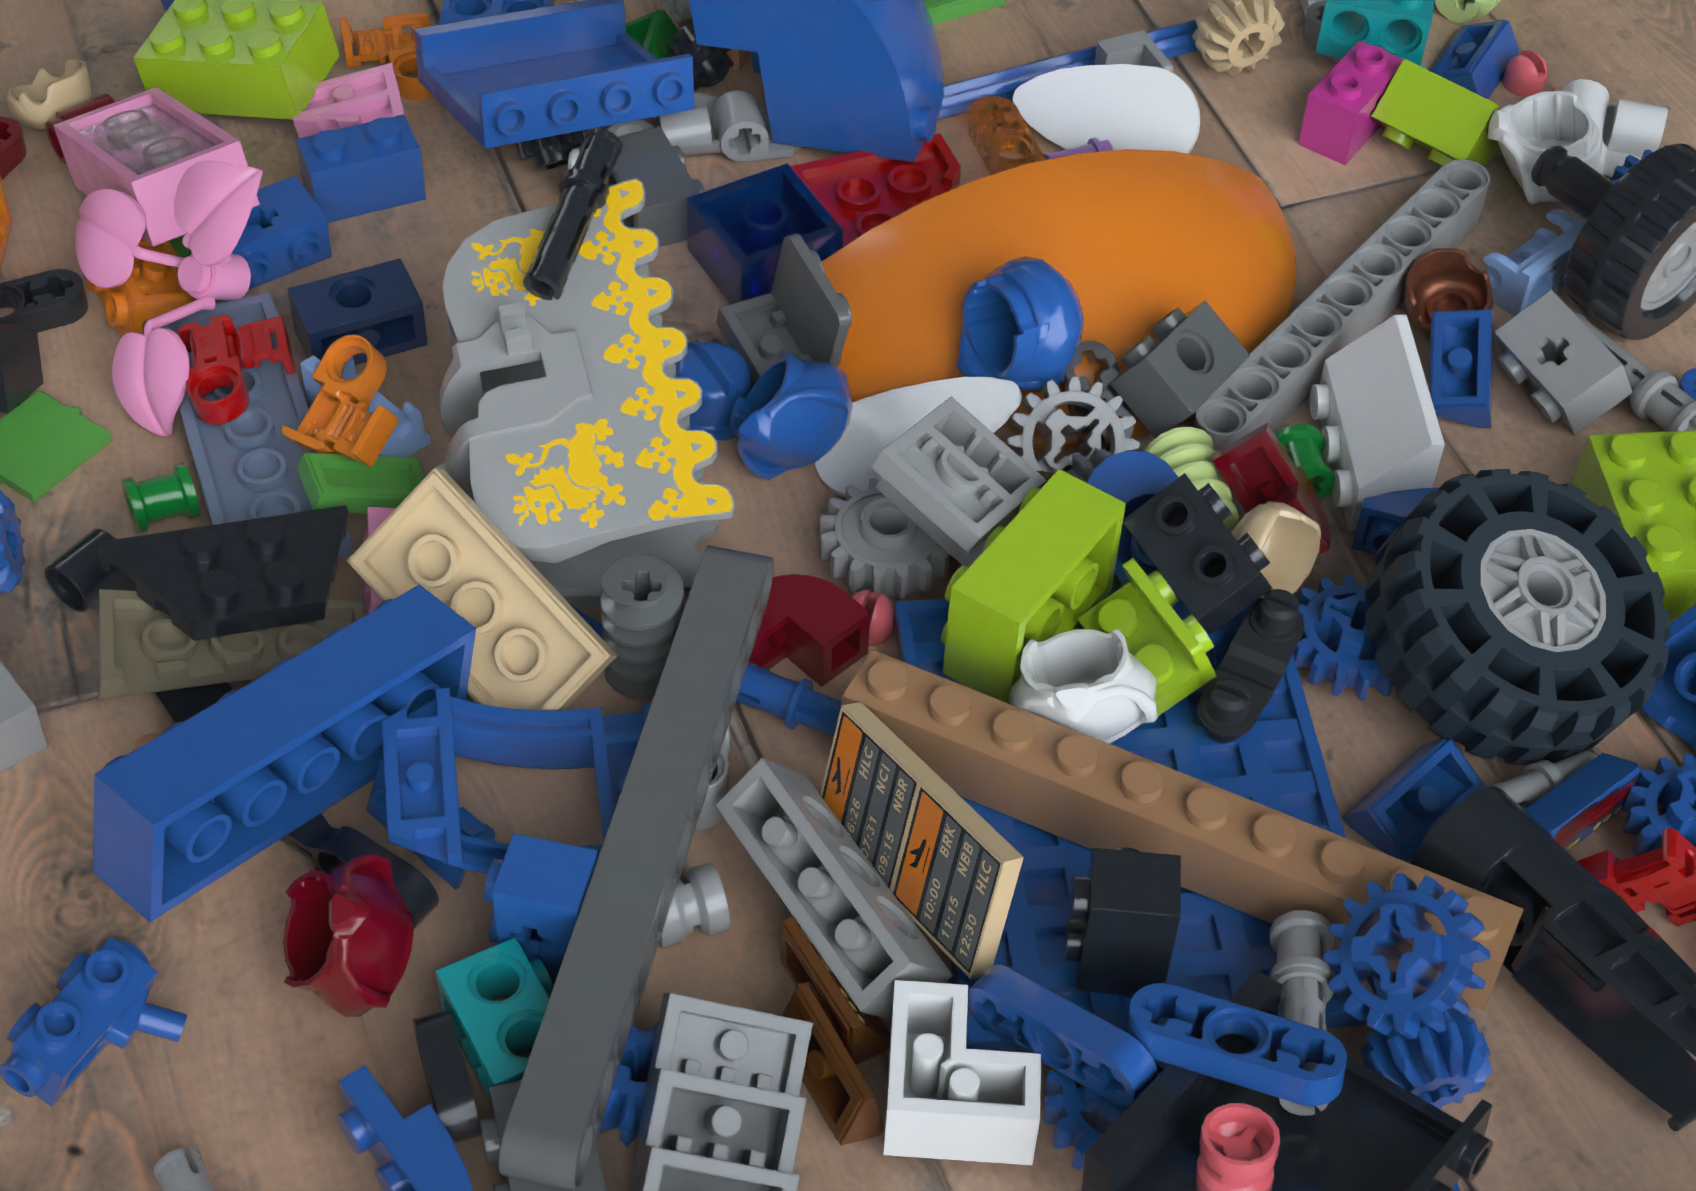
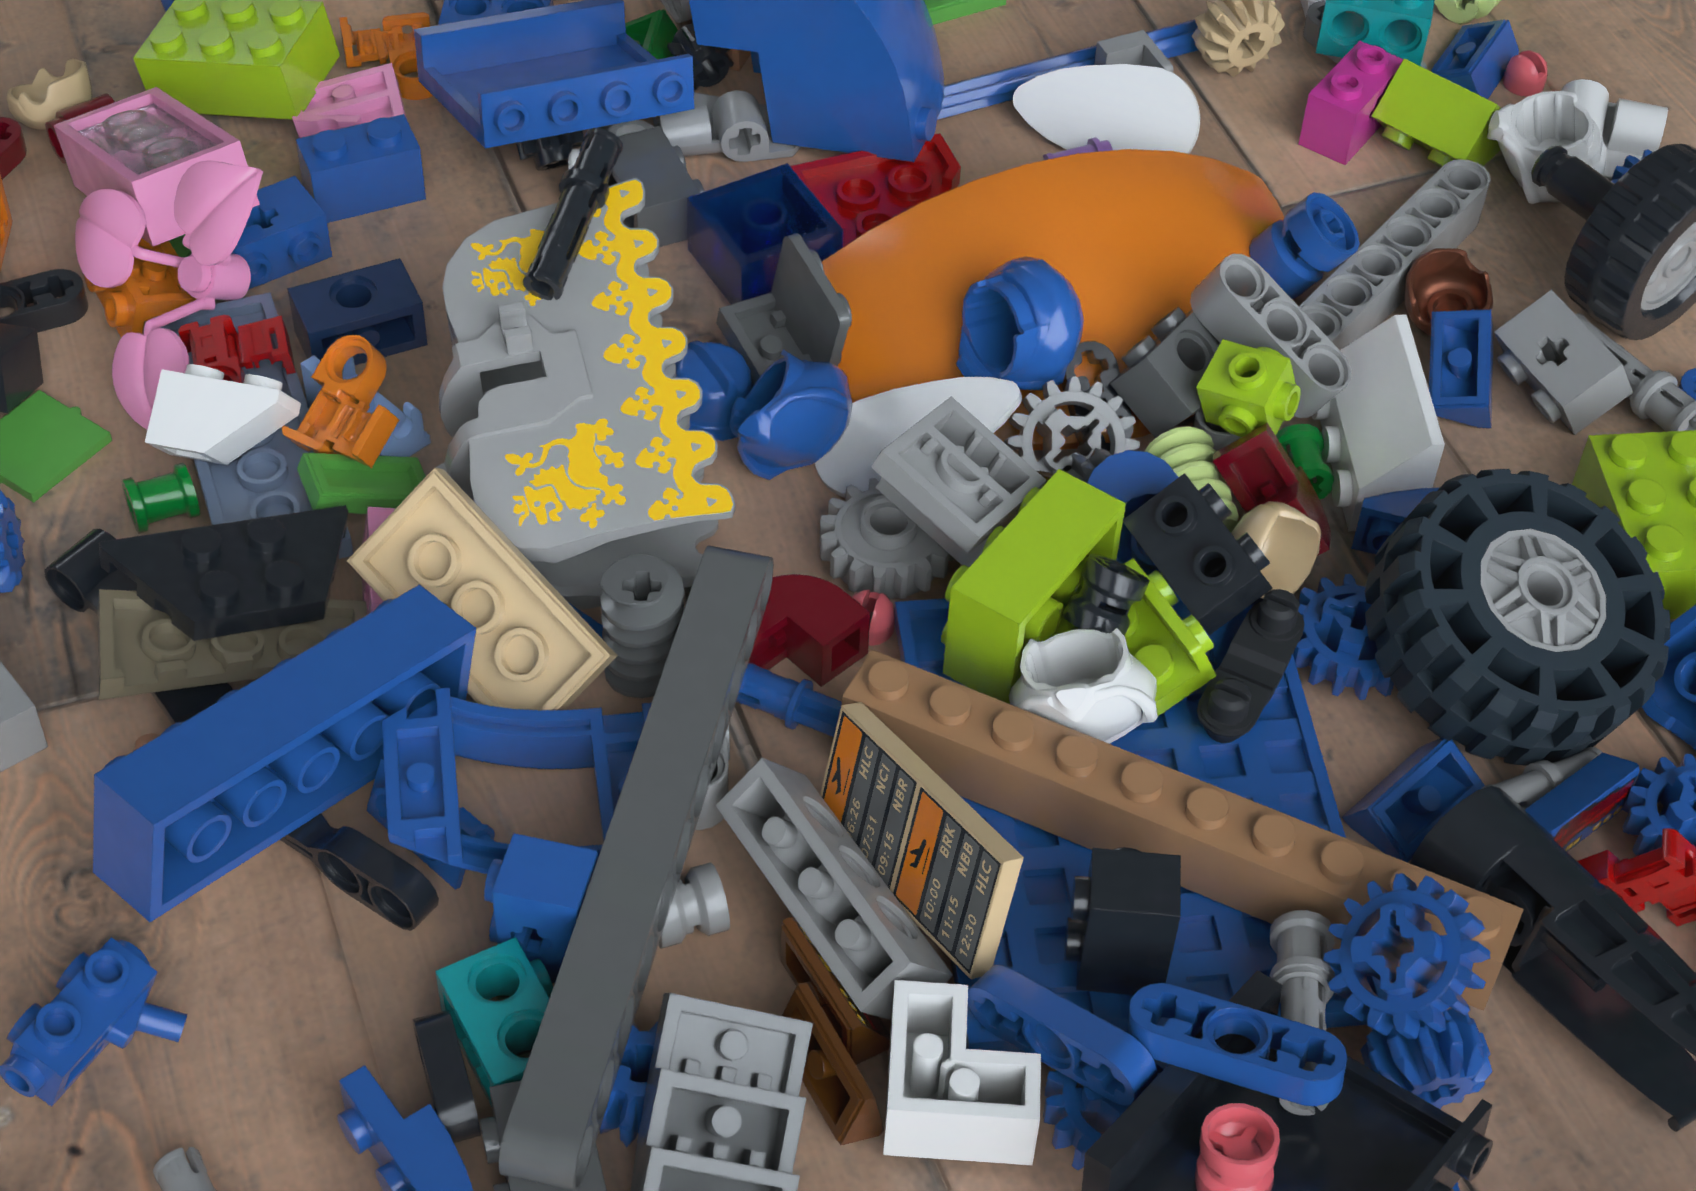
(215, 418): none -> white slope
(348, 934): dark red helmet -> none
(994, 112): clear orange beam -> none
(1105, 595): none -> black wheel
(1248, 388): none -> lime brick
(1249, 308): none -> light grey beam
(1306, 244): none -> blue wheel
(1534, 266): light blue hinge -> none

